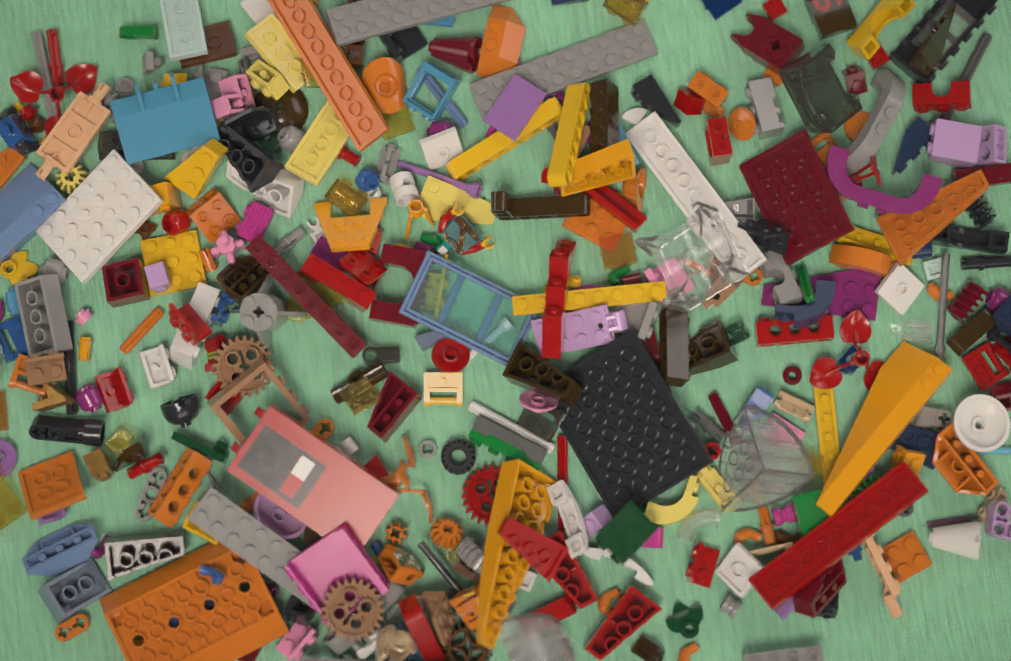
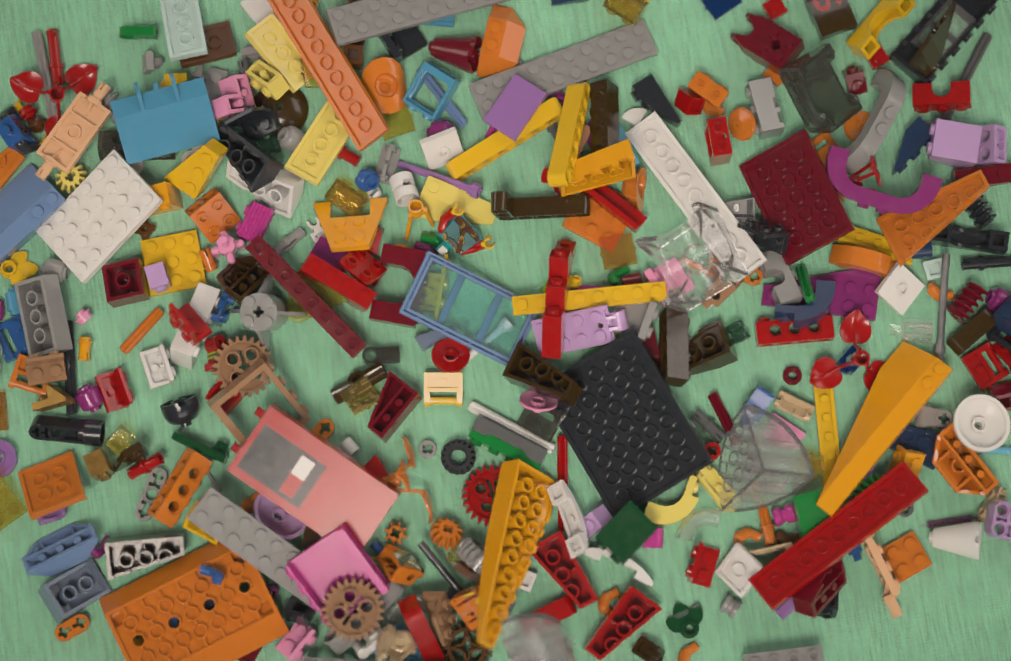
(125, 87): light grey plate -> none
(175, 222): red head -> none
(536, 548): red wing -> none

